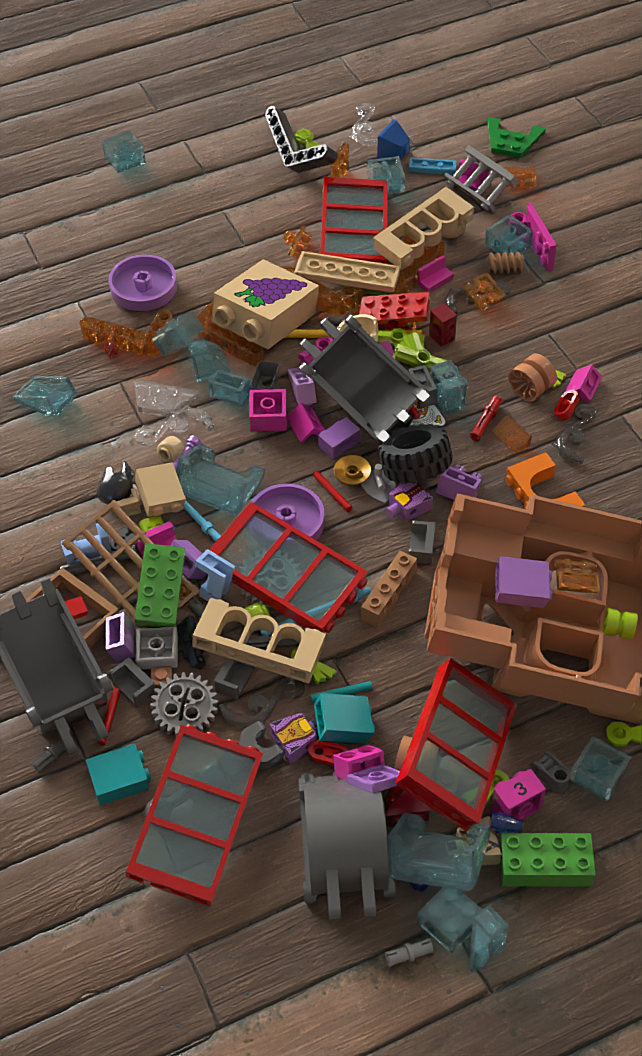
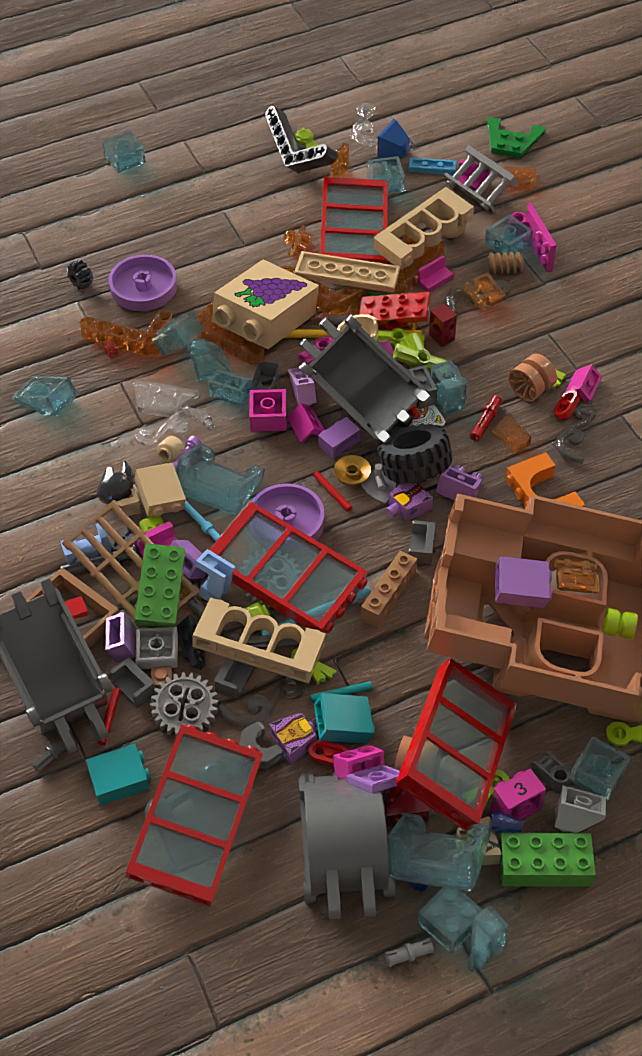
(79, 274): none -> black gear
(578, 810): none -> light grey slope

